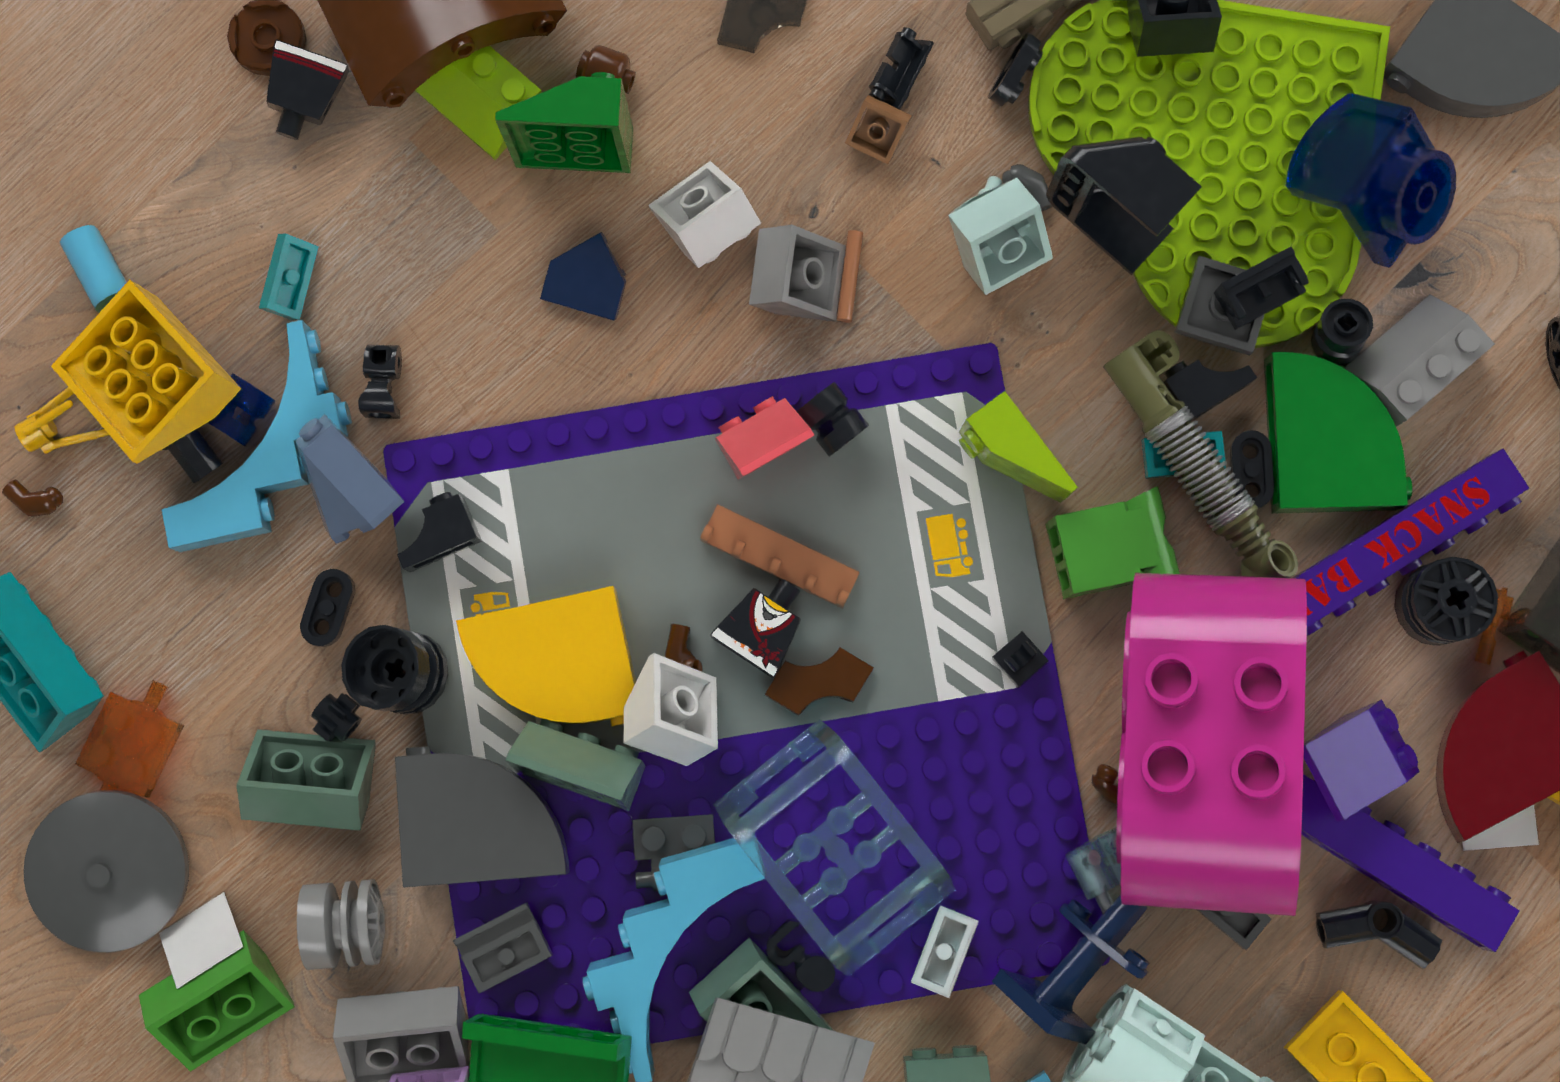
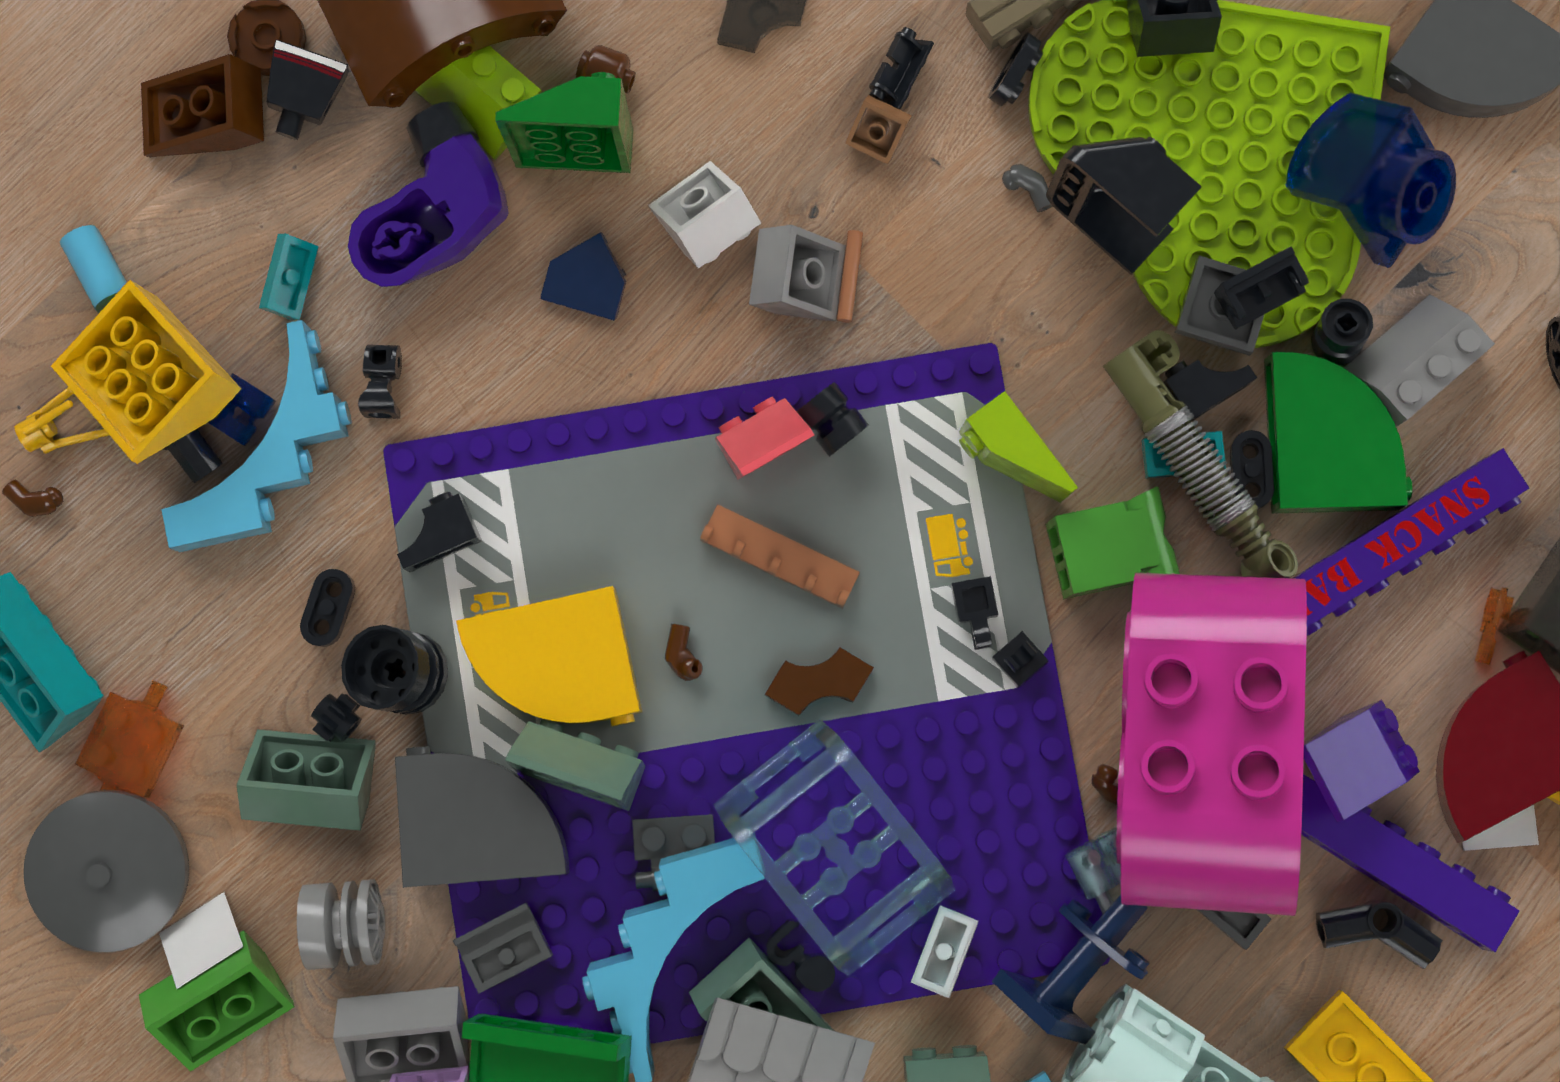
(203, 109): none -> reddish brown slope
(343, 481): sand blue slope -> none
(436, 216): none -> dark purple piece
(672, 711): white slope -> none
(761, 627): torso -> none
(975, 604): none -> black plate
(1000, 234): light aqua piece -> none
(1423, 604): black wheel -> none

